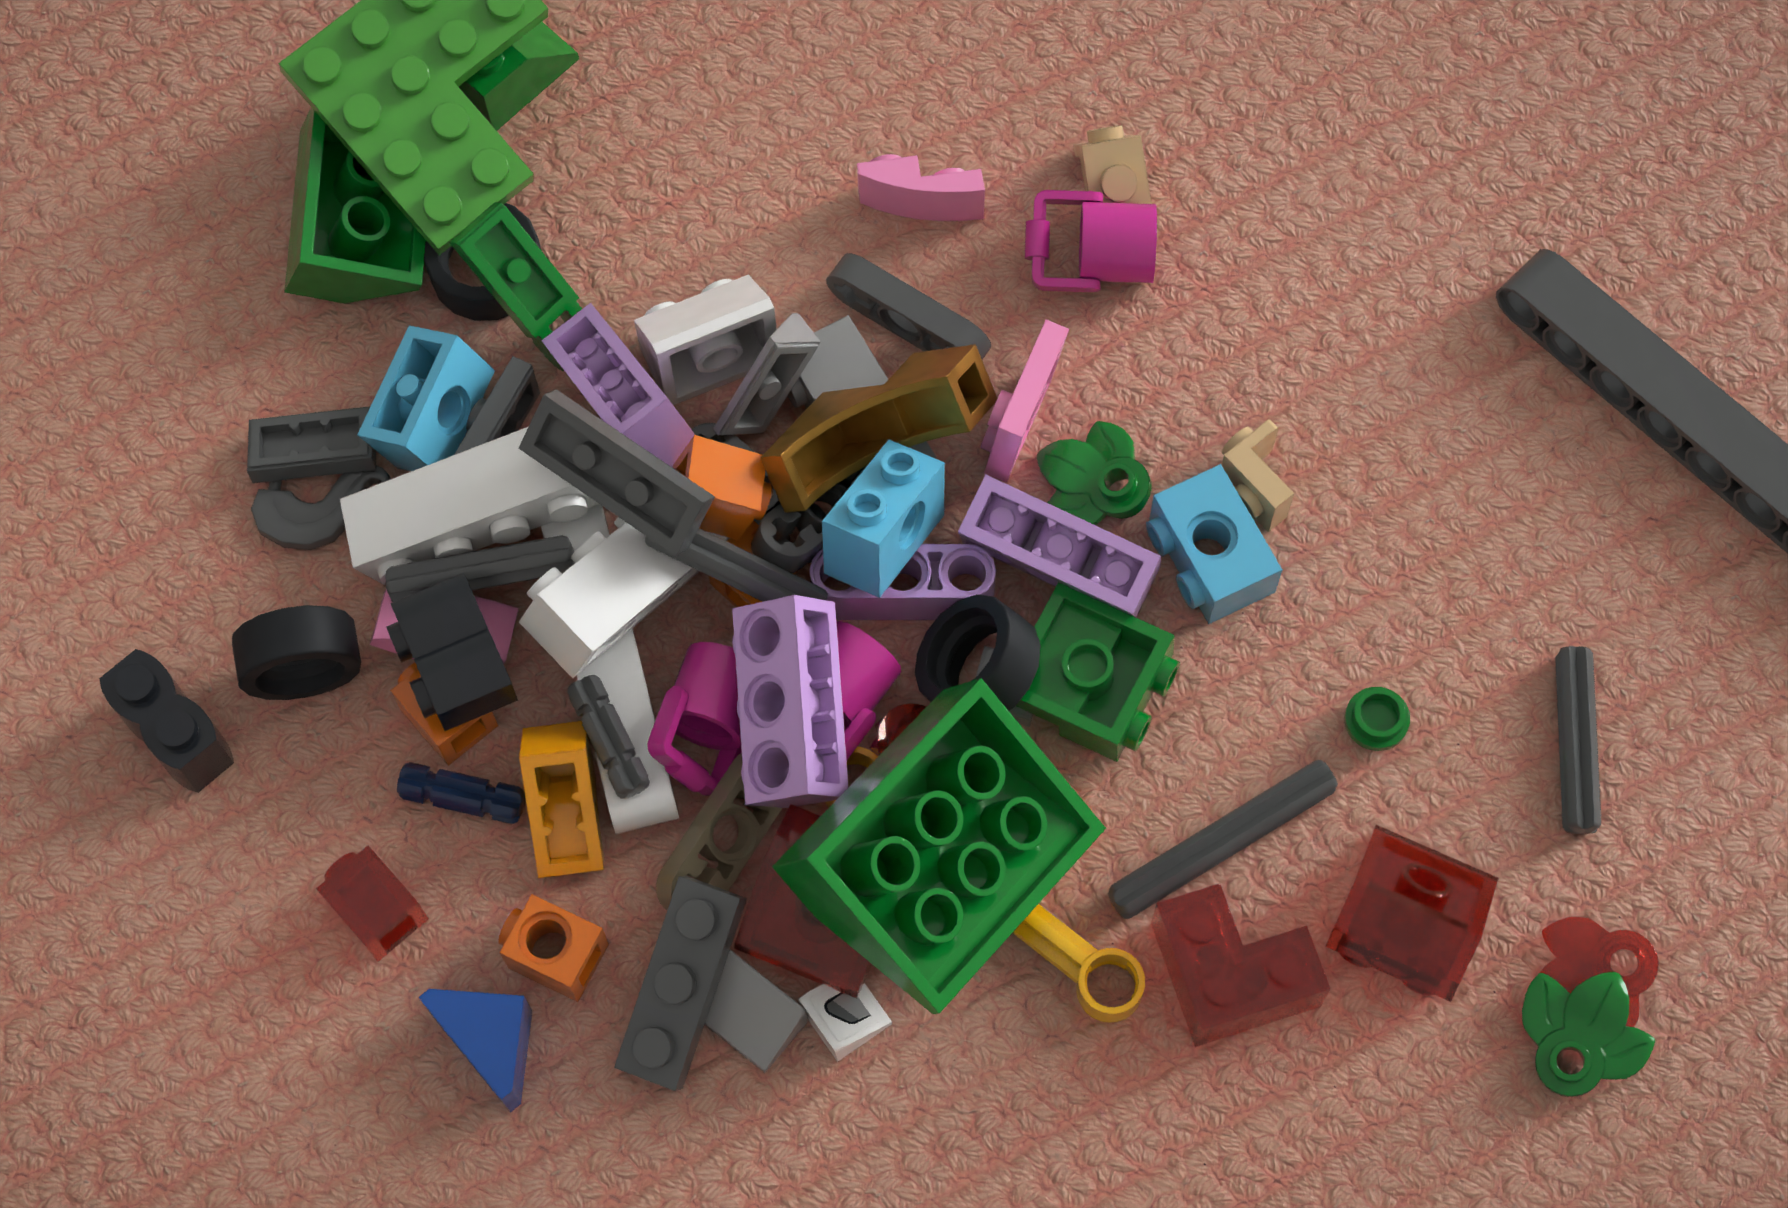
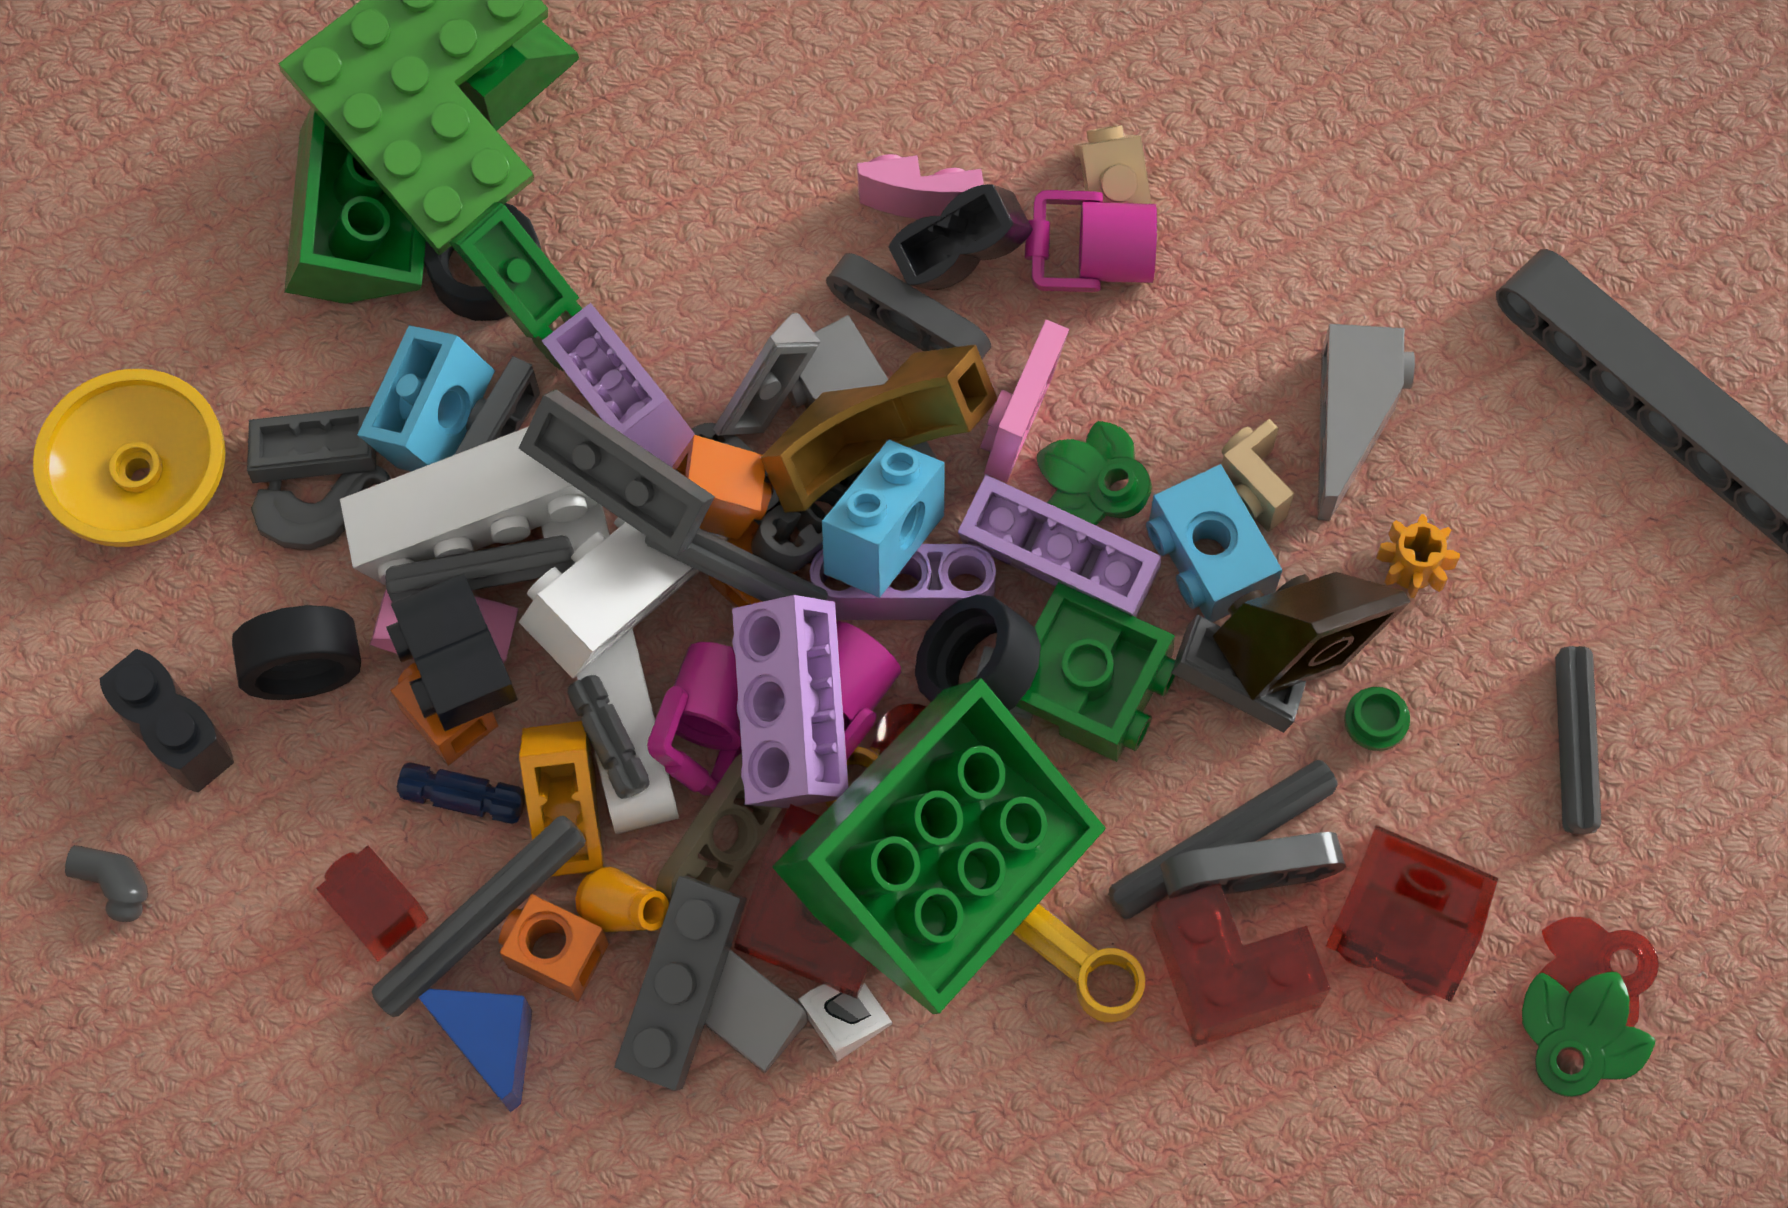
(108, 433): none -> yellow dish
(117, 878): none -> dark grey arm
(478, 916): none -> dark grey axle
(620, 902): none -> light orange cone
(706, 337): white slope -> none
(972, 228): none -> black brick
(1206, 667): none -> dark grey plate
(1255, 864): none -> dark grey beam
(1304, 629): none -> dark brown slope
(1359, 392): none -> light grey slope
(1401, 556): none -> light orange gear

